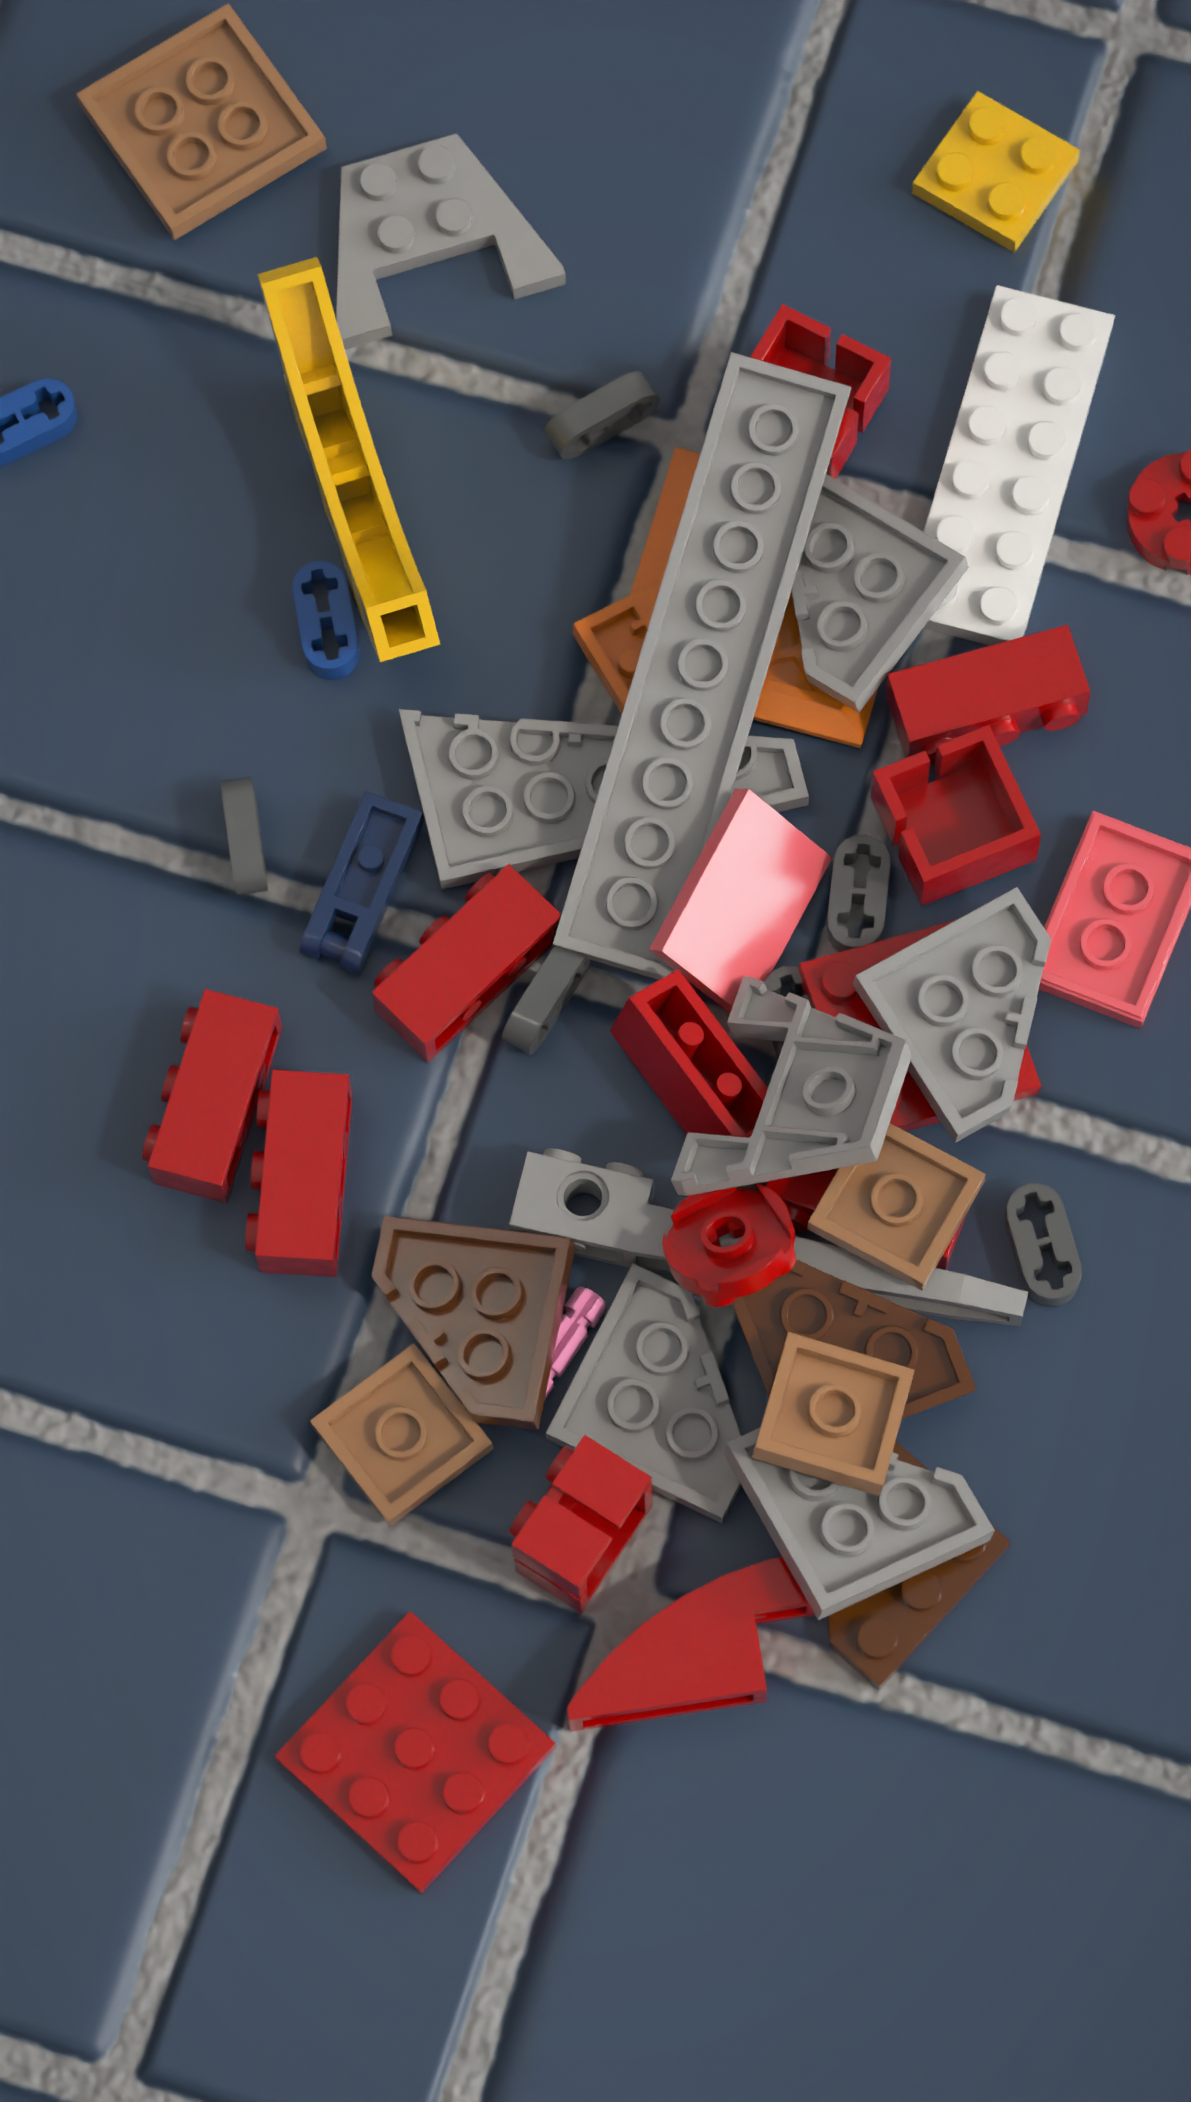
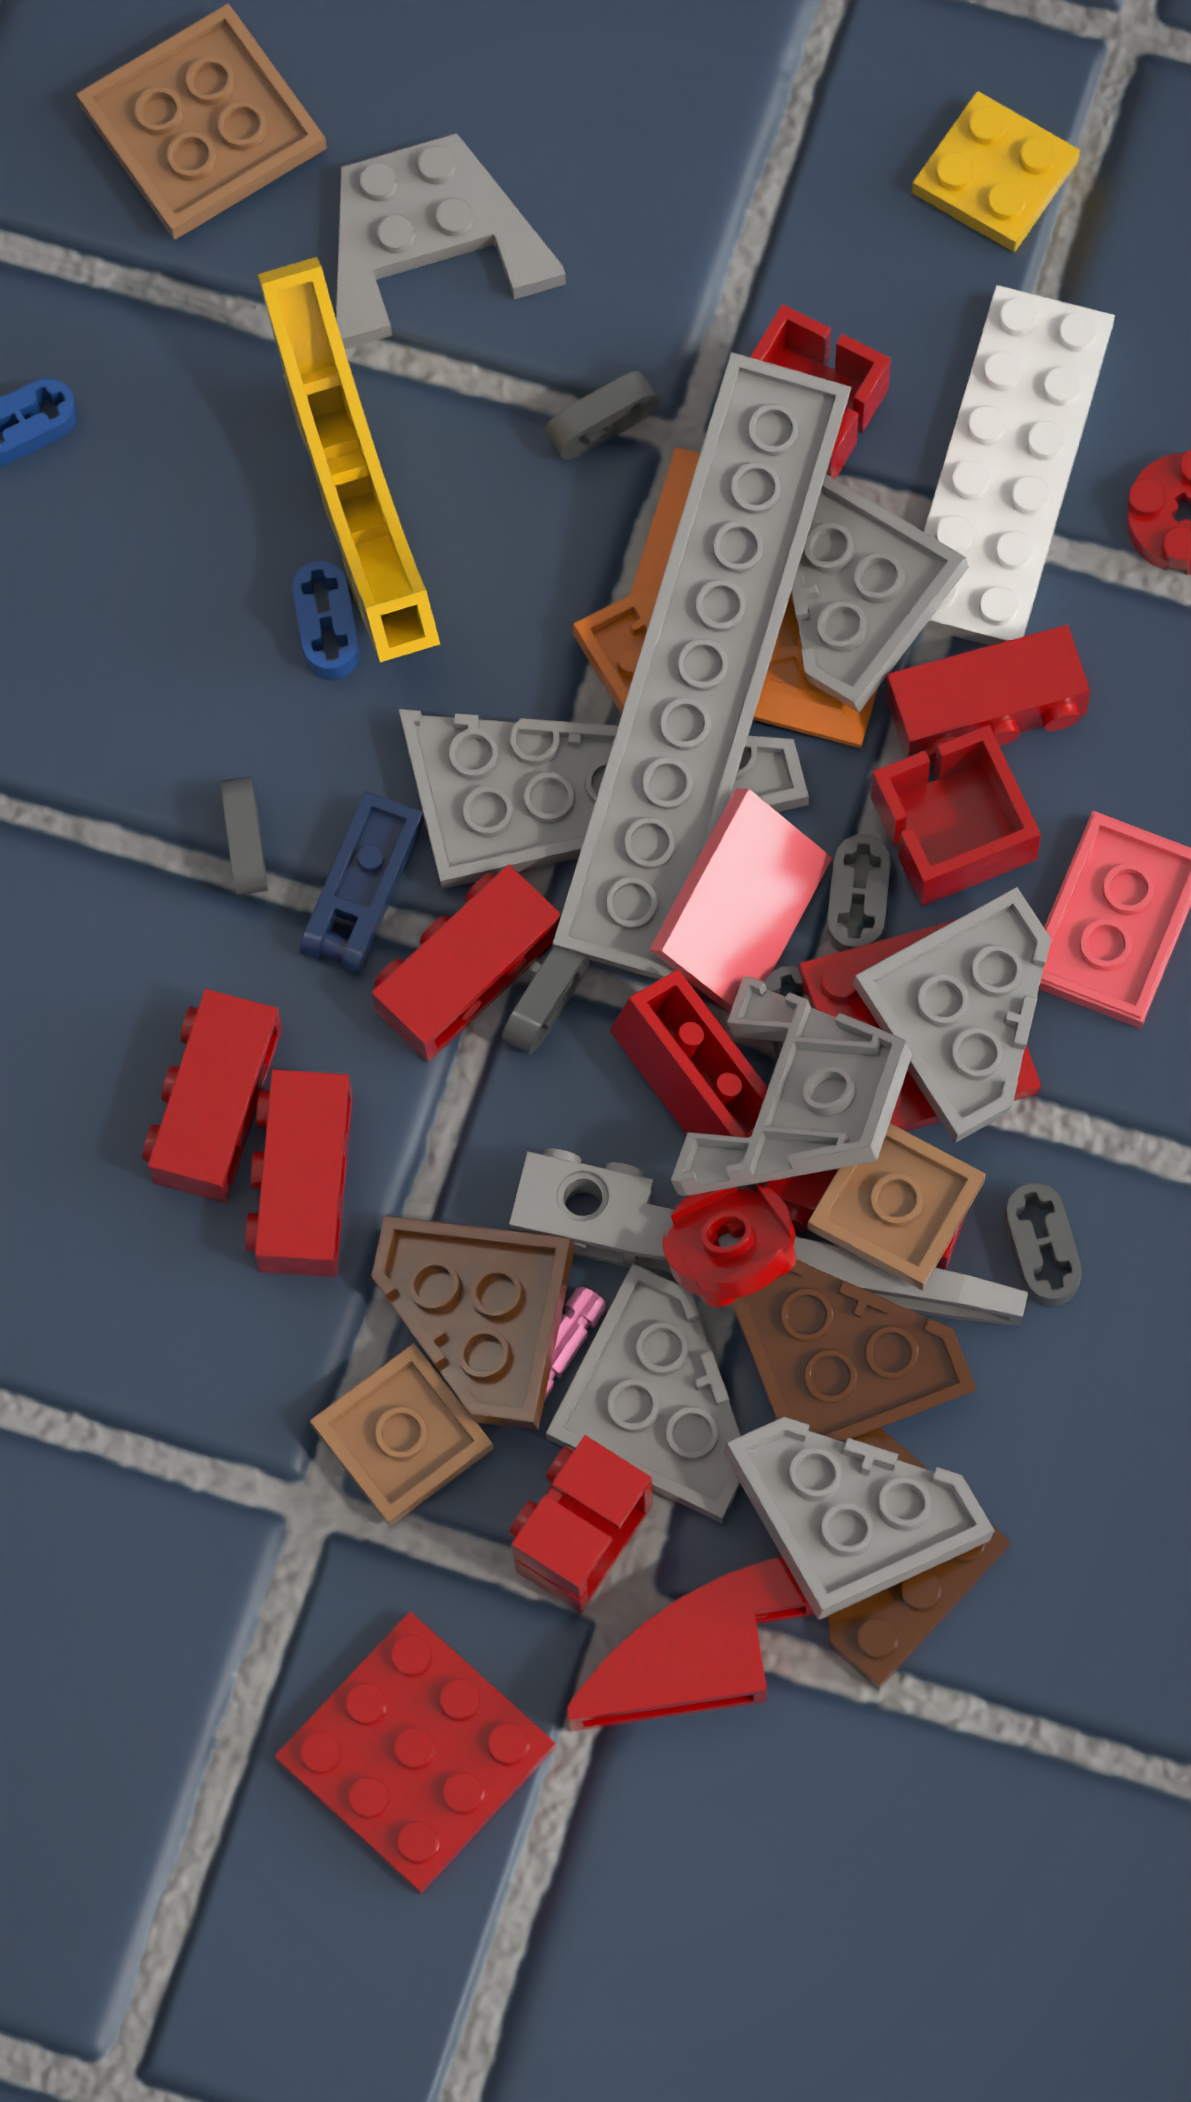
(833, 1414): medium nougat plate -> none

